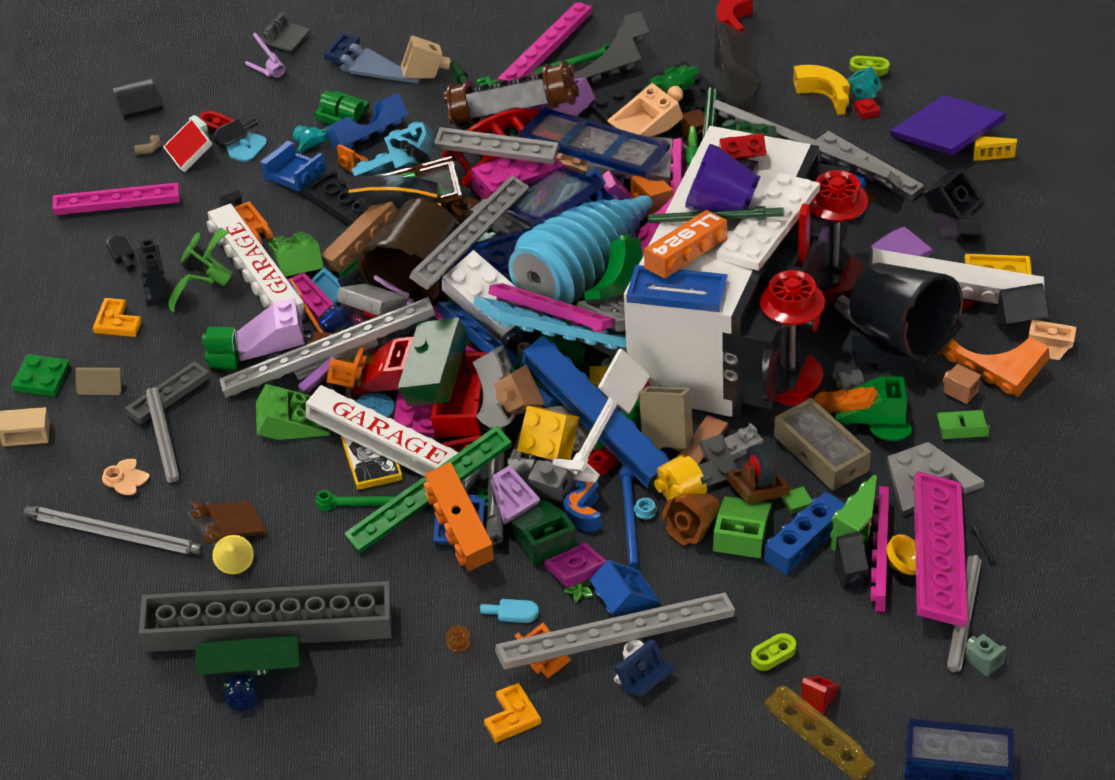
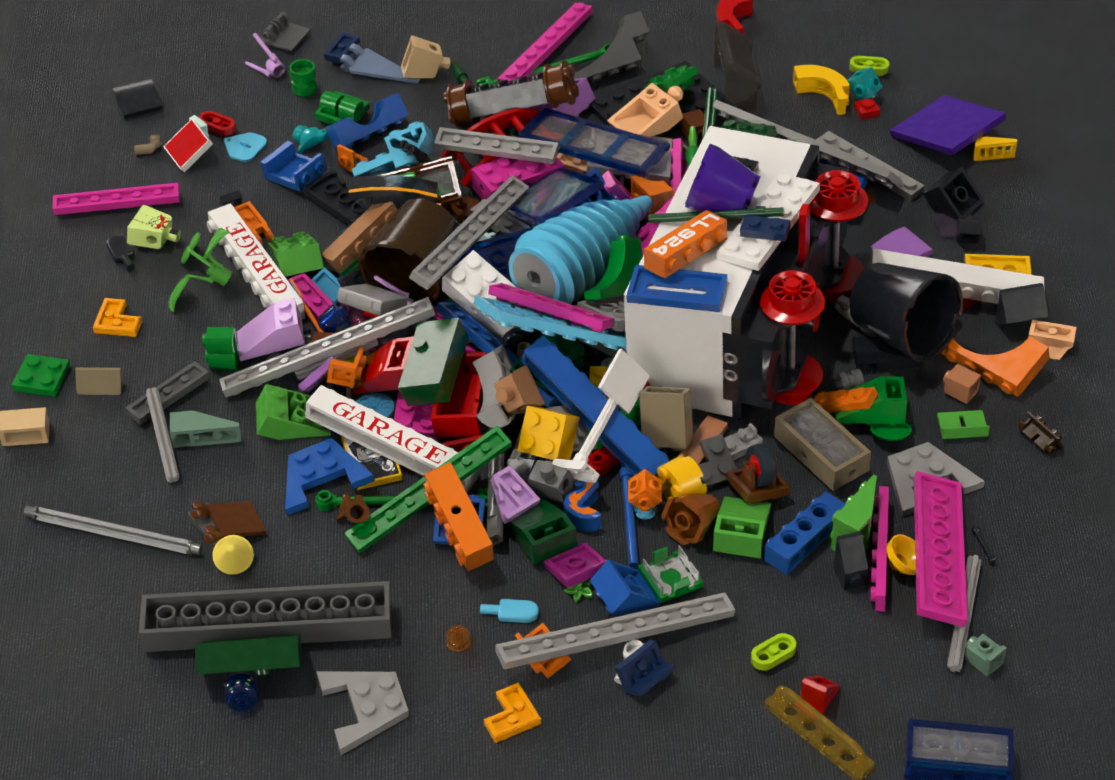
(124, 477): light nougat plate -> none
(151, 229): none -> yellowish green torso
(152, 273): black hips -> none
(200, 429): none -> sand green slope
(233, 132): black piece -> none
(303, 77): none -> green wheel
(317, 466): none -> blue wing
(353, 509): none -> reddish brown animal
(375, 701): none -> light grey wing
(644, 490): none -> orange brick
(670, 575): none -> piece
(744, 146): red bracket -> none
(765, 228): none -> dark blue plate
(797, 500): bright green tile -> none
(1036, 426): none -> dark brown hinge

